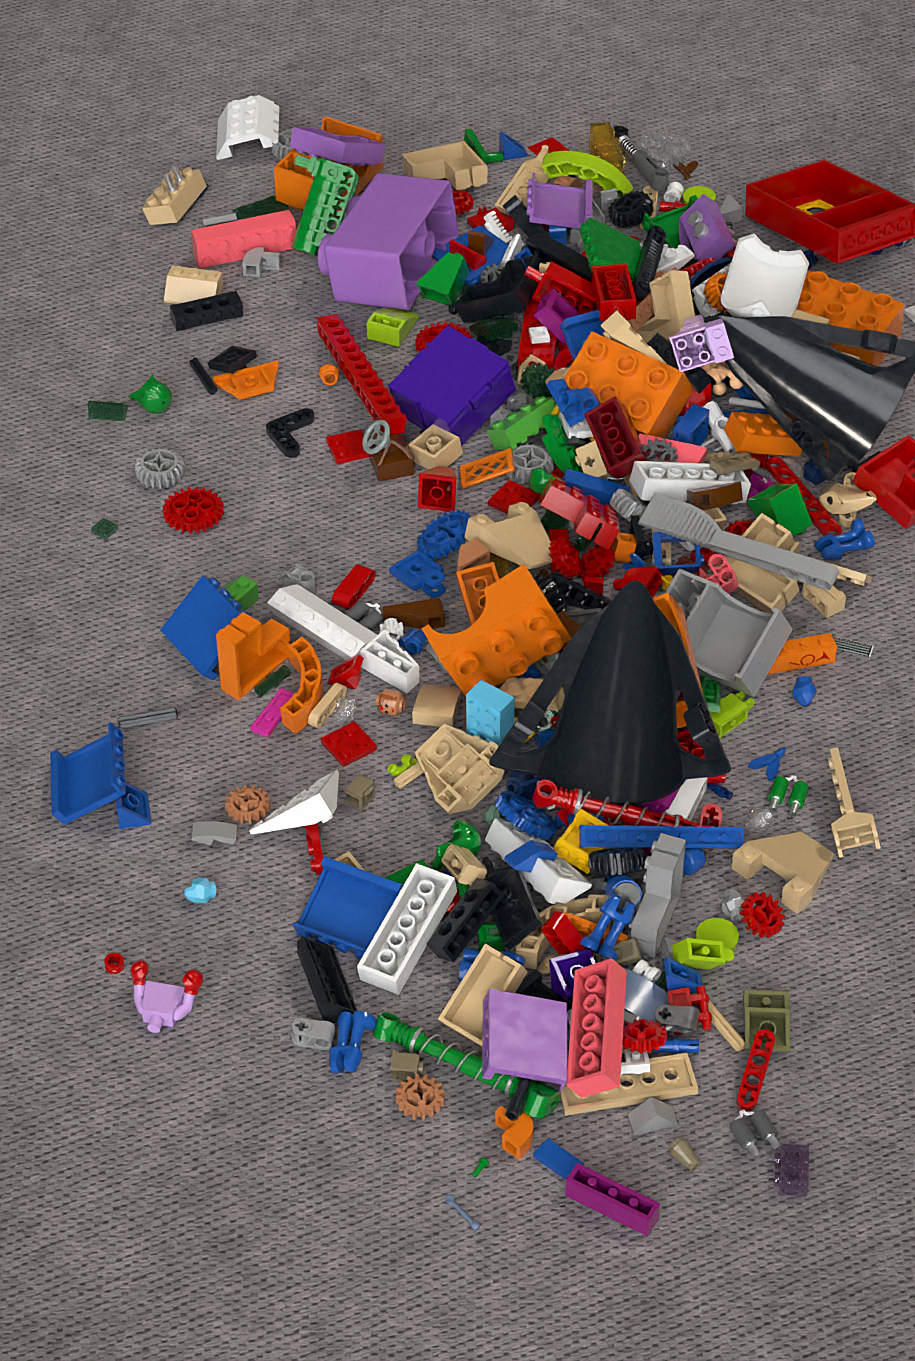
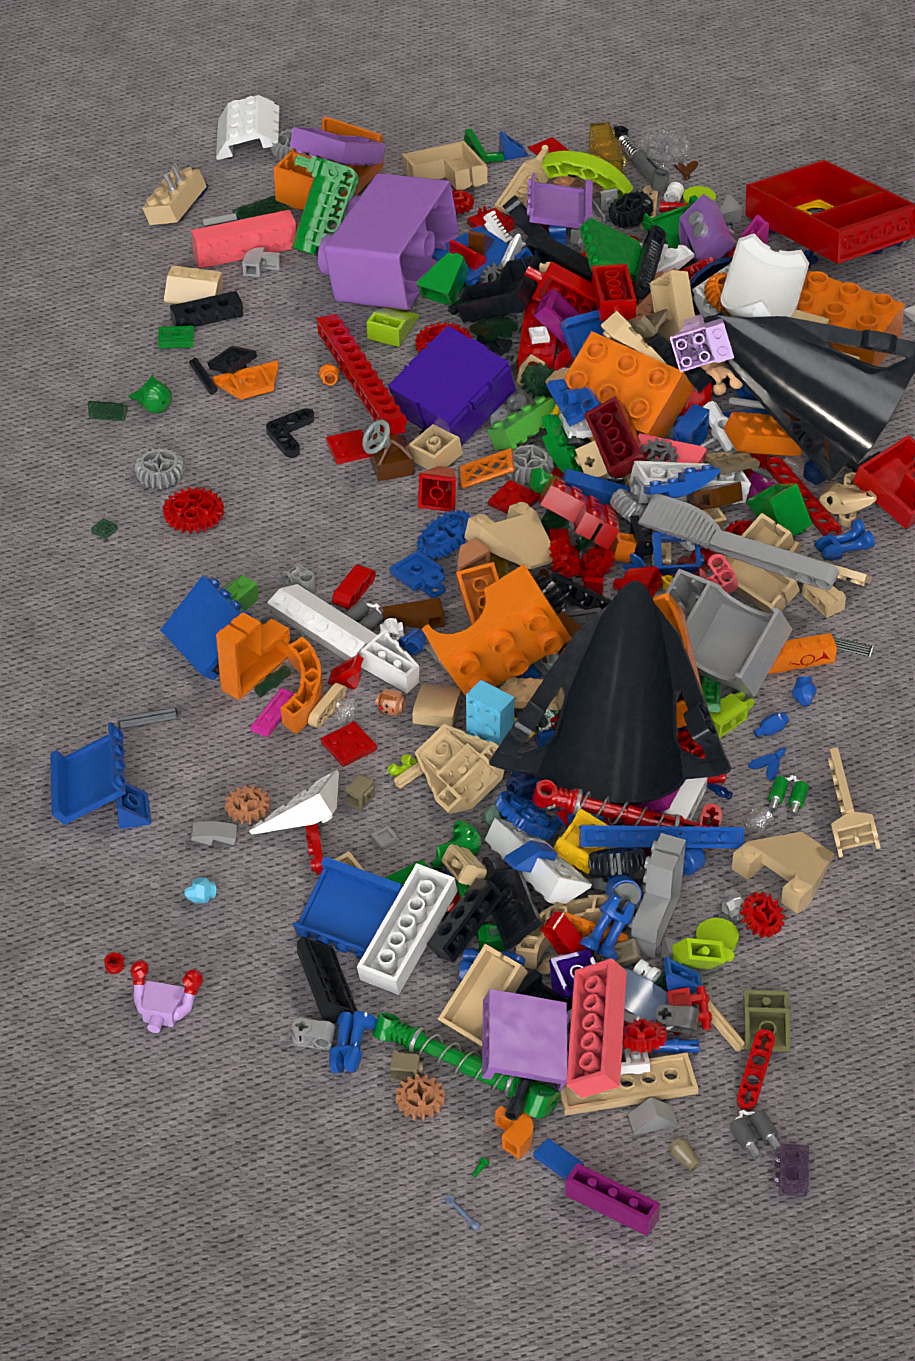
(176, 337): none -> green plate
(385, 838): none -> light grey tile
(637, 491): none -> light grey bracket
(648, 325): none -> dark tan bracket
(686, 483): none -> blue slope
(759, 228): none -> dark pink slope
(772, 724): none -> blue plant

